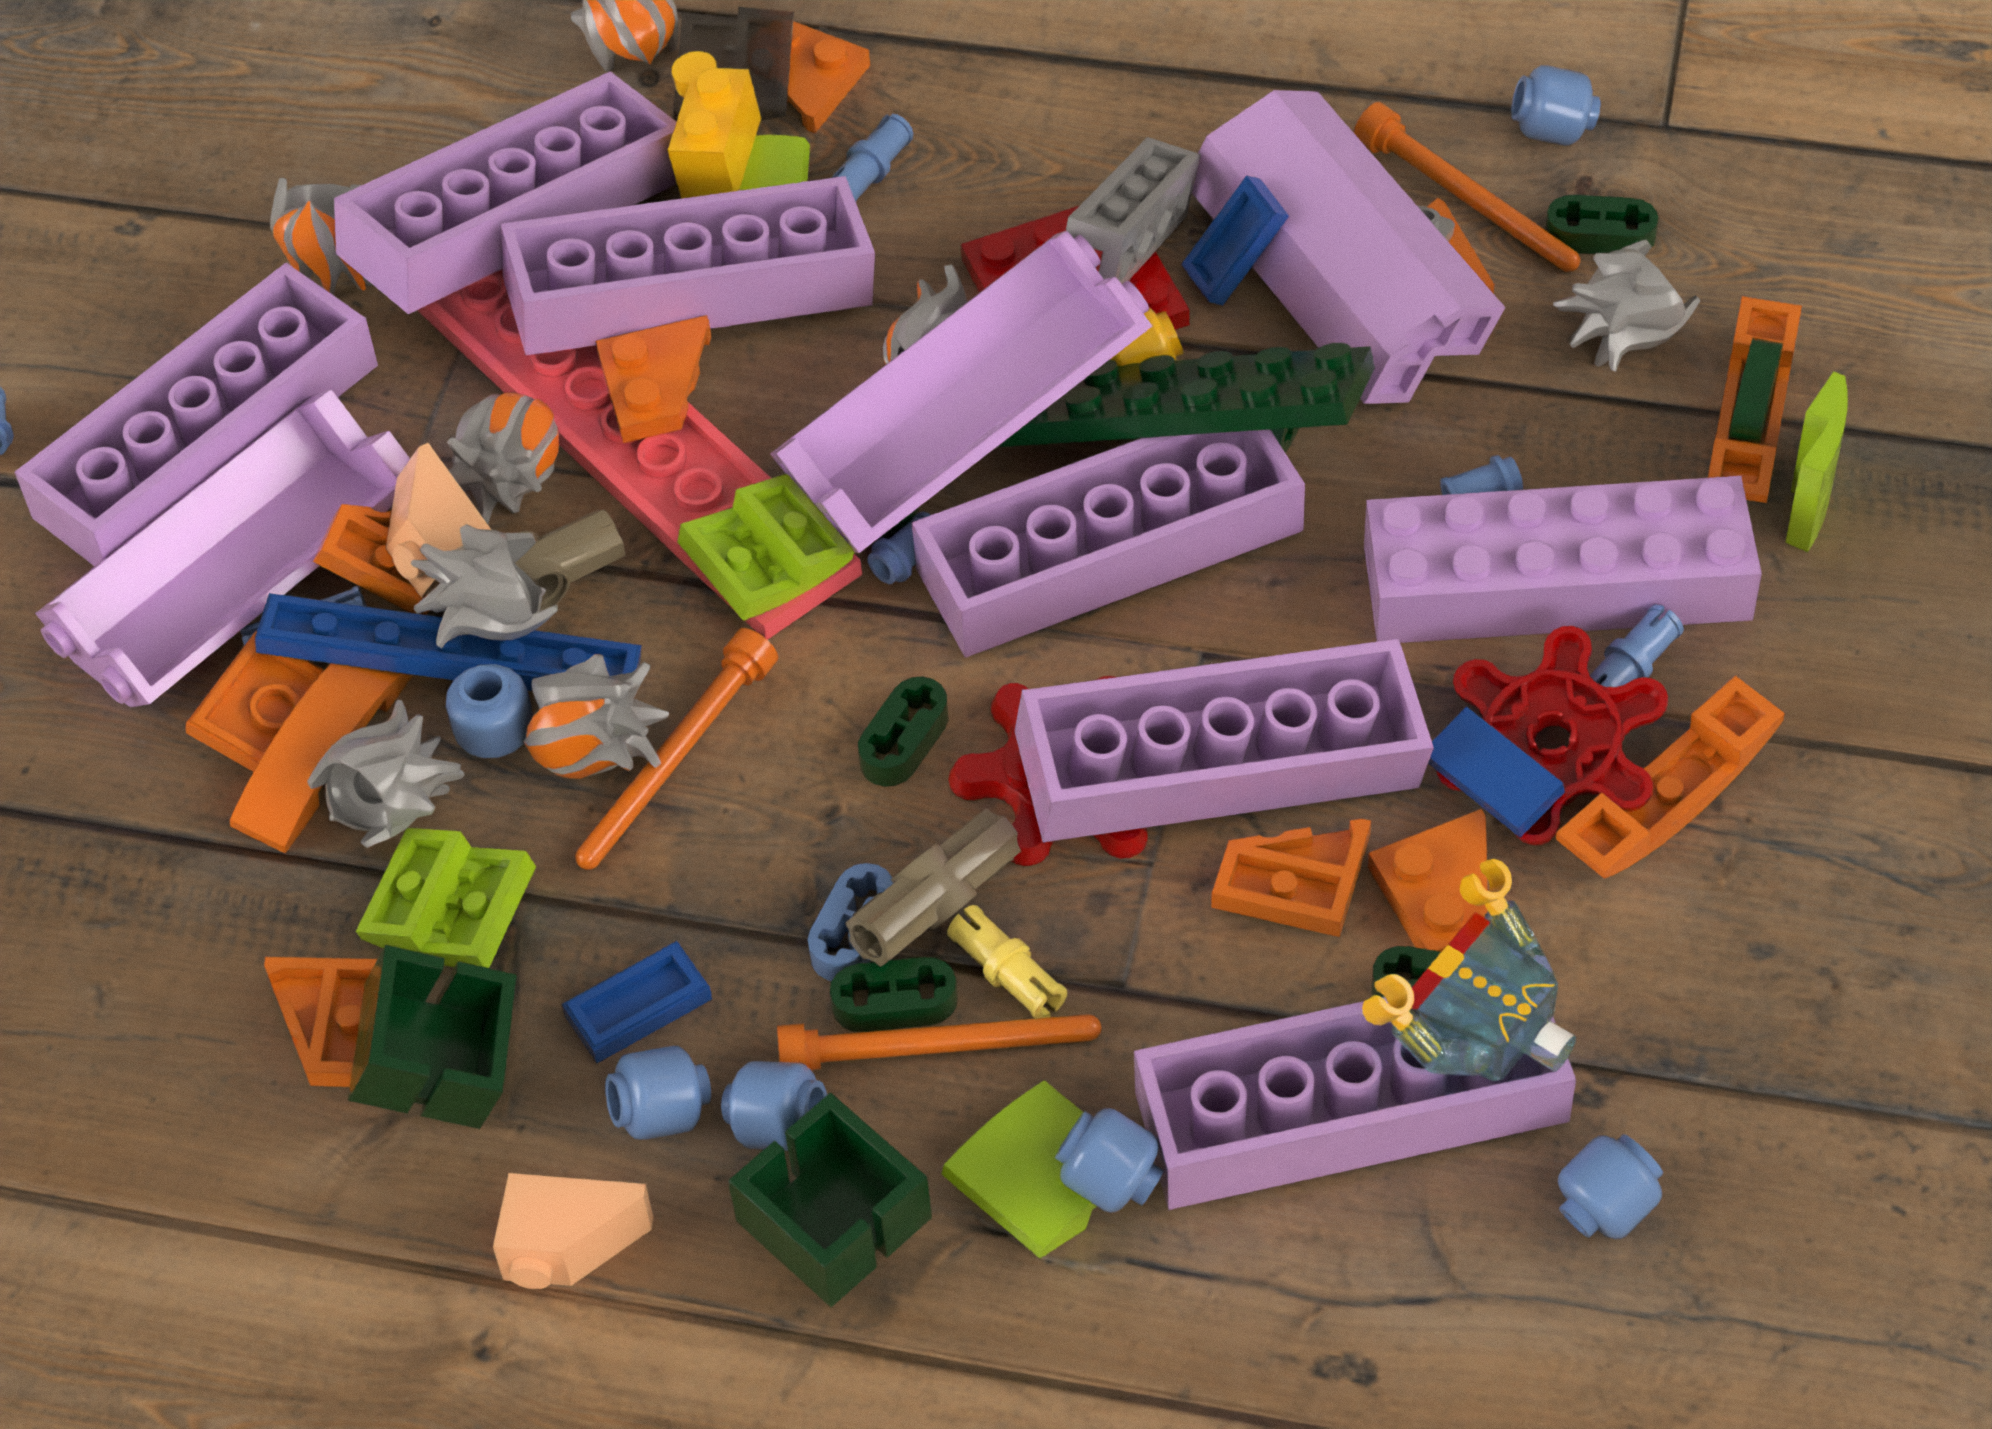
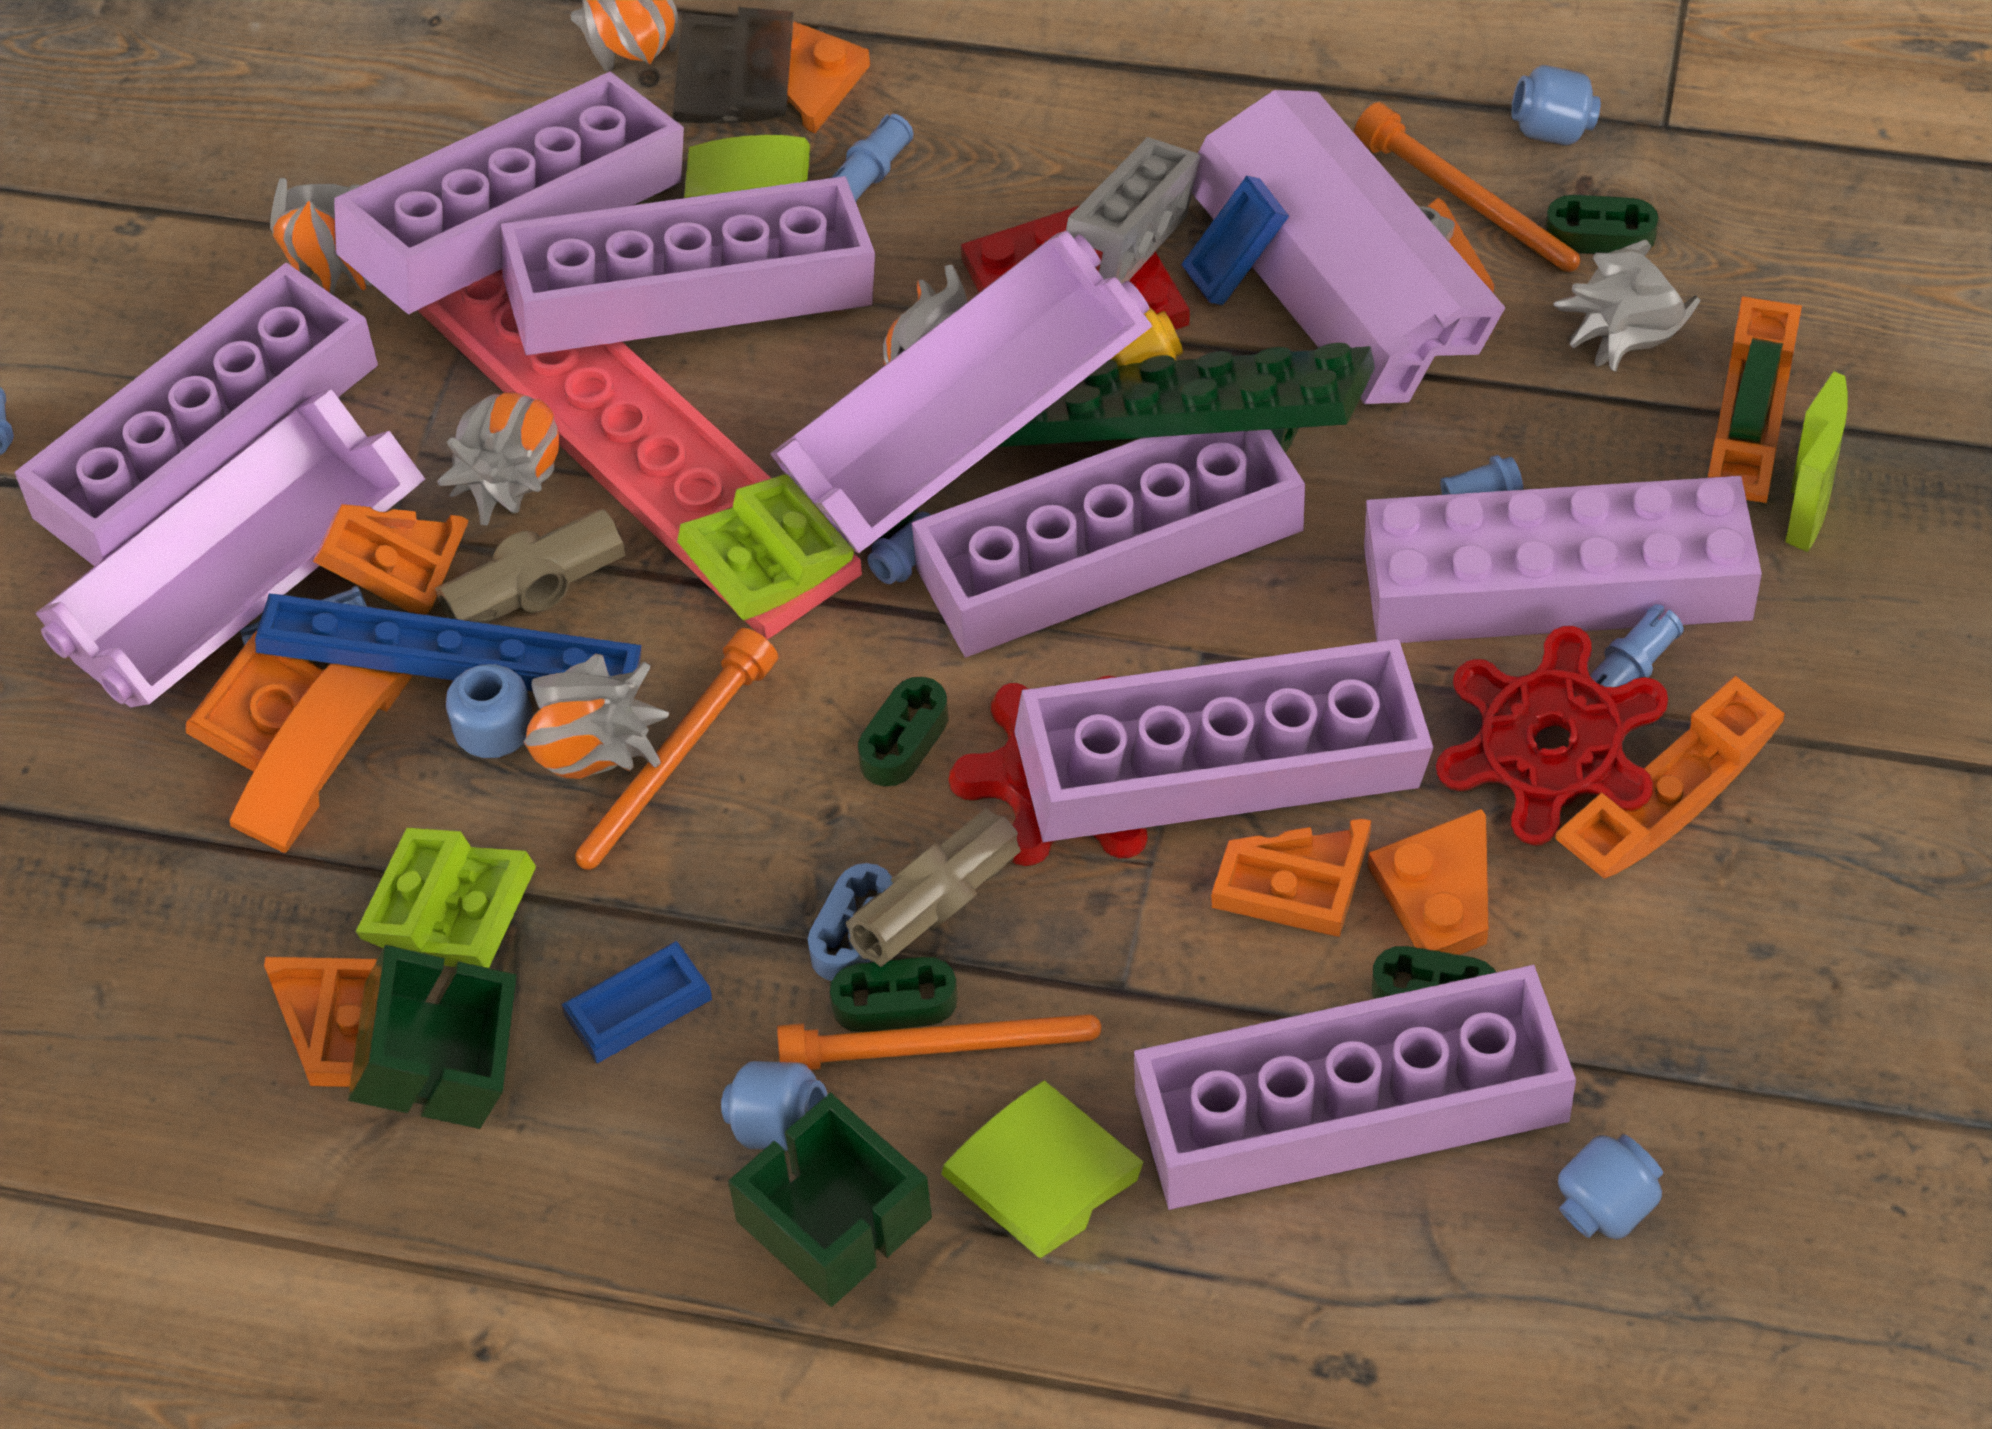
(383, 777): light grey hair -> none
(427, 510): light nougat slope -> none
(483, 587): light grey hair -> none
(566, 1227): light nougat slope -> none
(653, 375): orange wing -> none
(657, 1092): medium blue head -> none
(713, 125): yellow hinge -> none
(1007, 962): light yellow pin -> none
(1109, 1160): medium blue head -> none
(1482, 996): clear light blue torso -> none
(1494, 772): blue tile -> none

